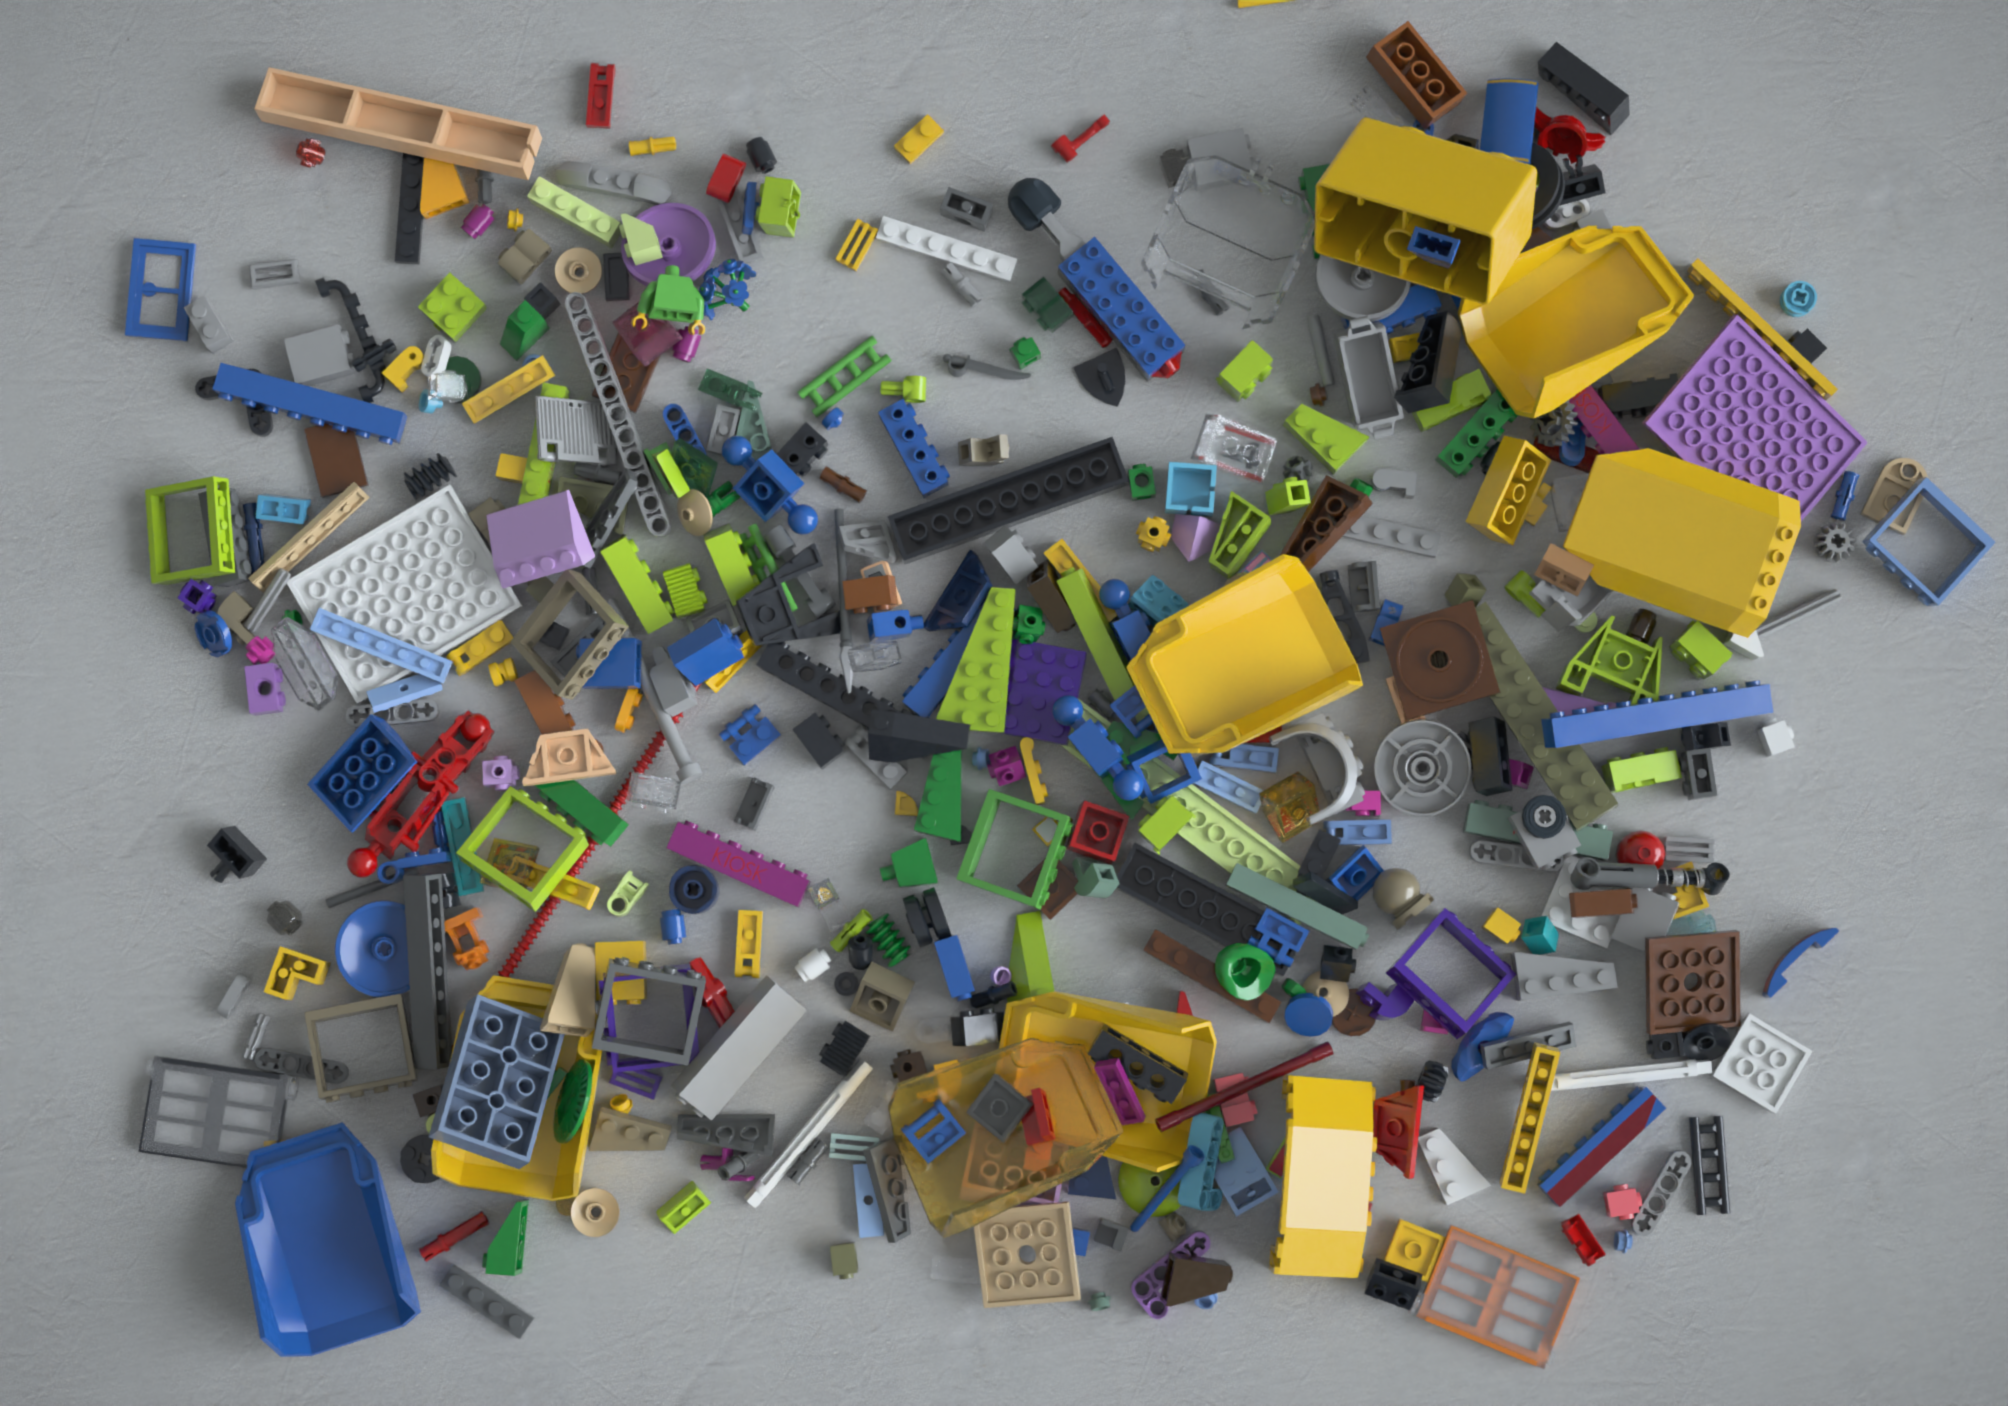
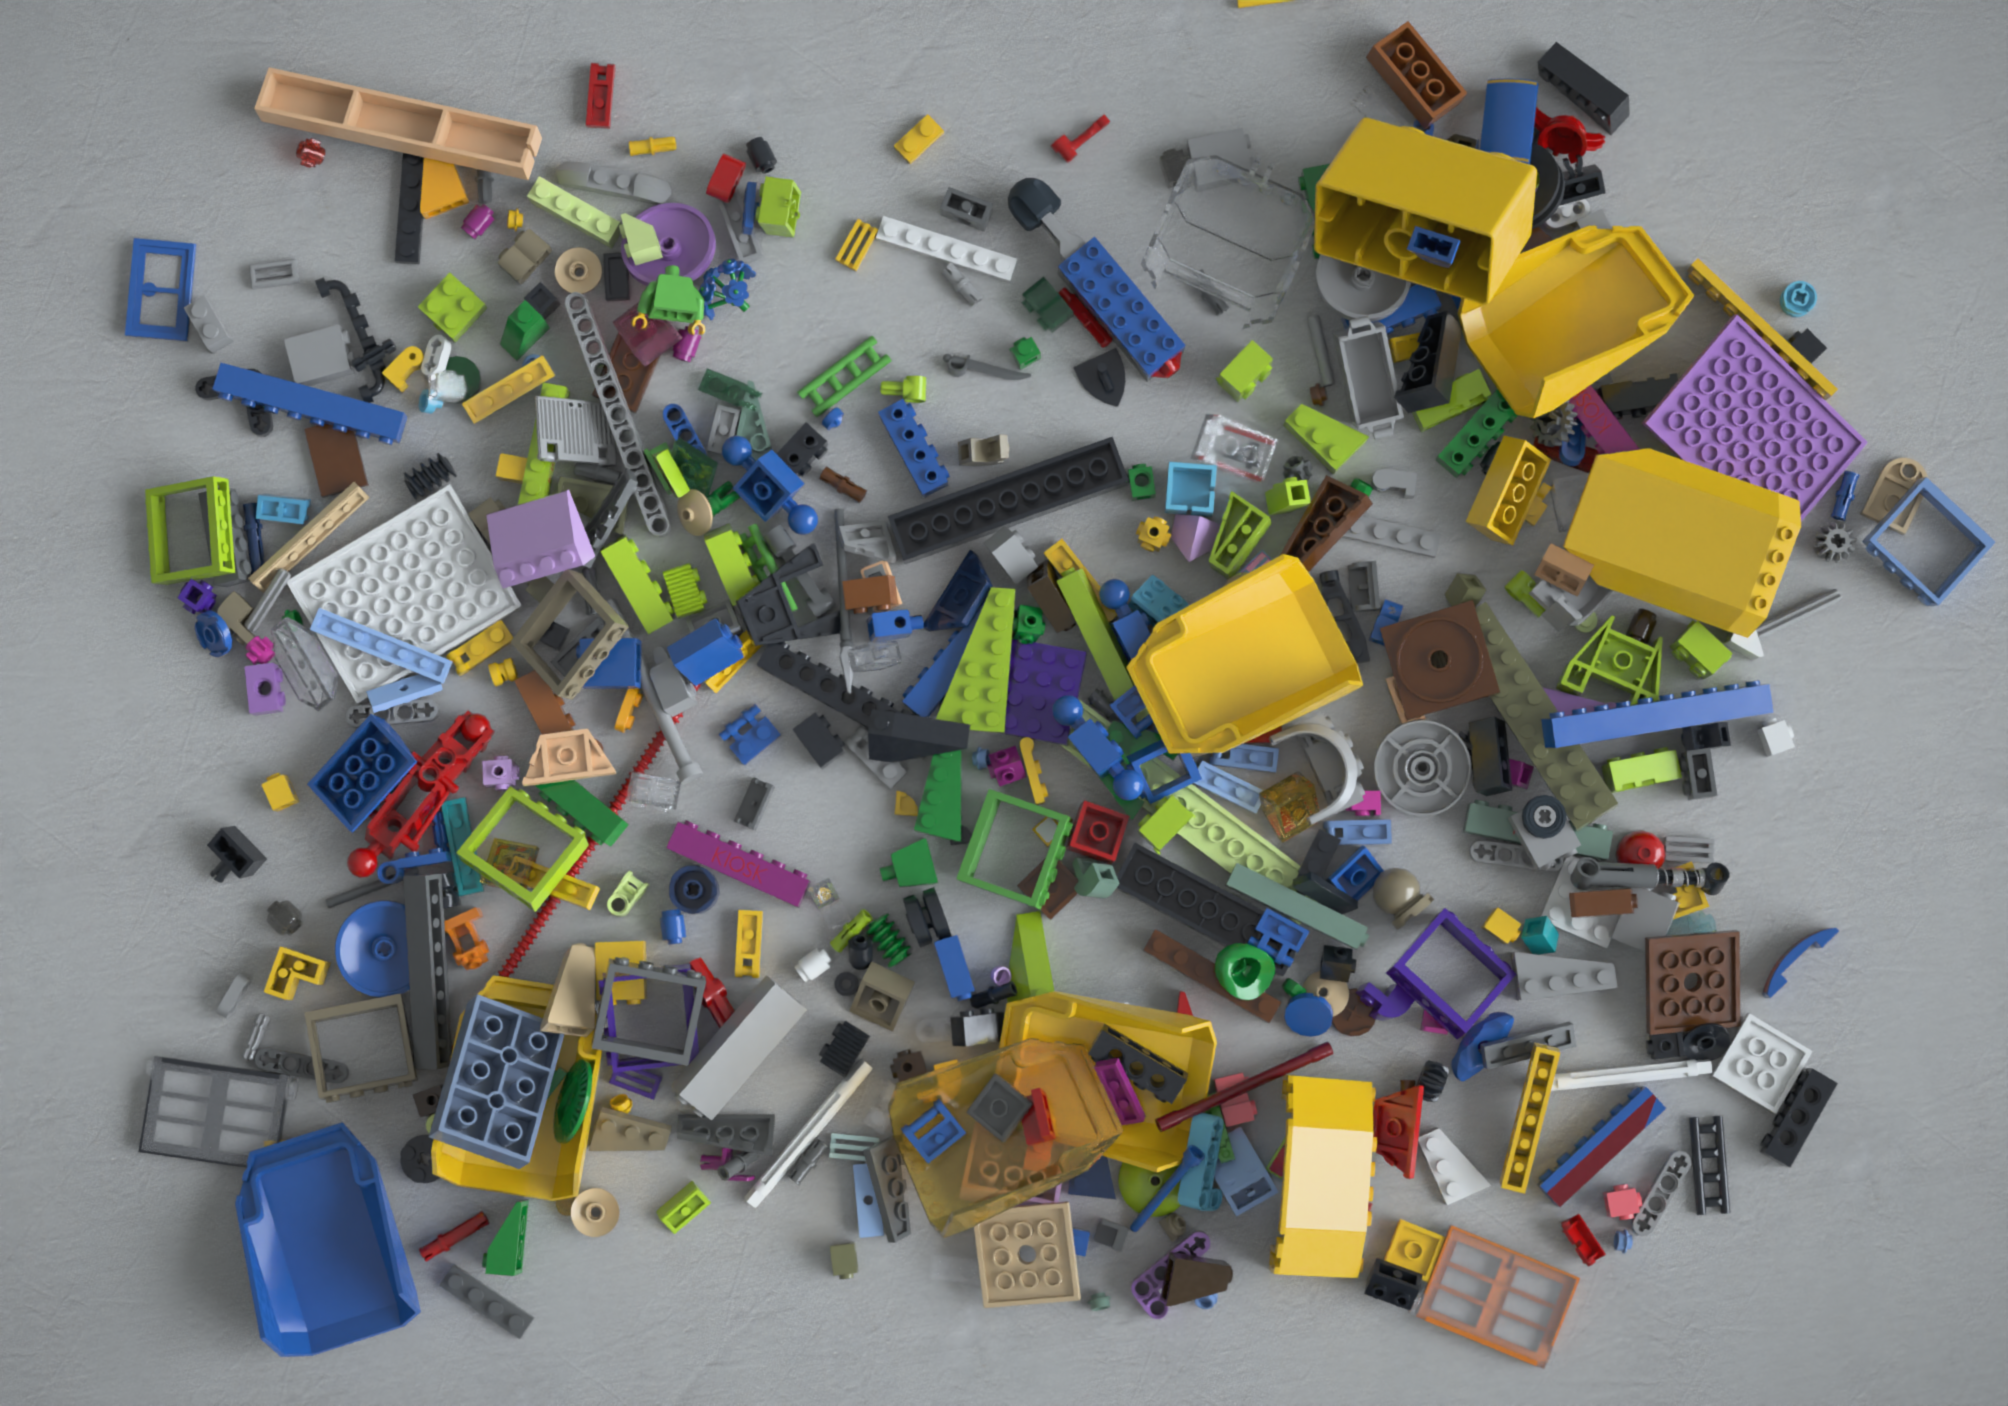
(280, 792): none -> yellow brick
(1799, 1132): none -> black brick

